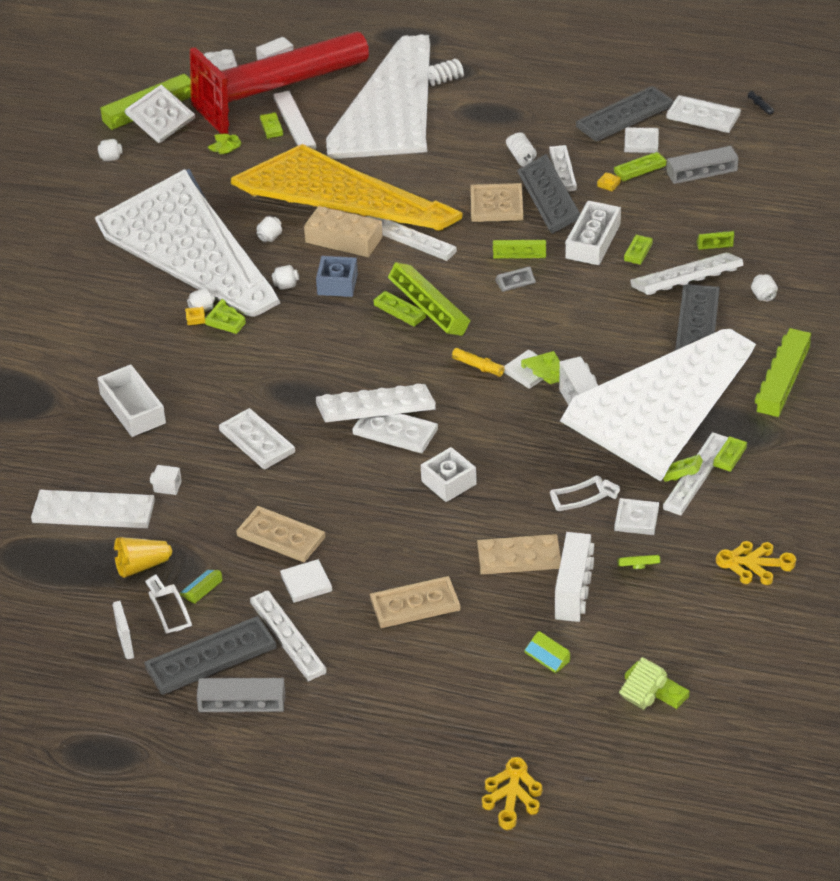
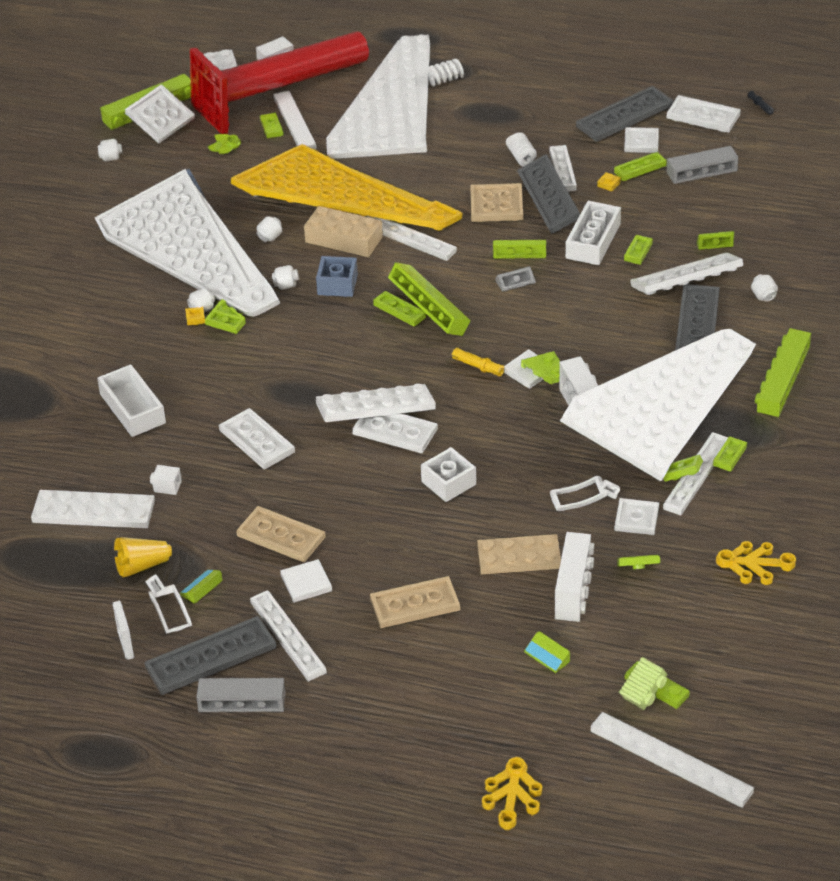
(672, 759): none -> white plate

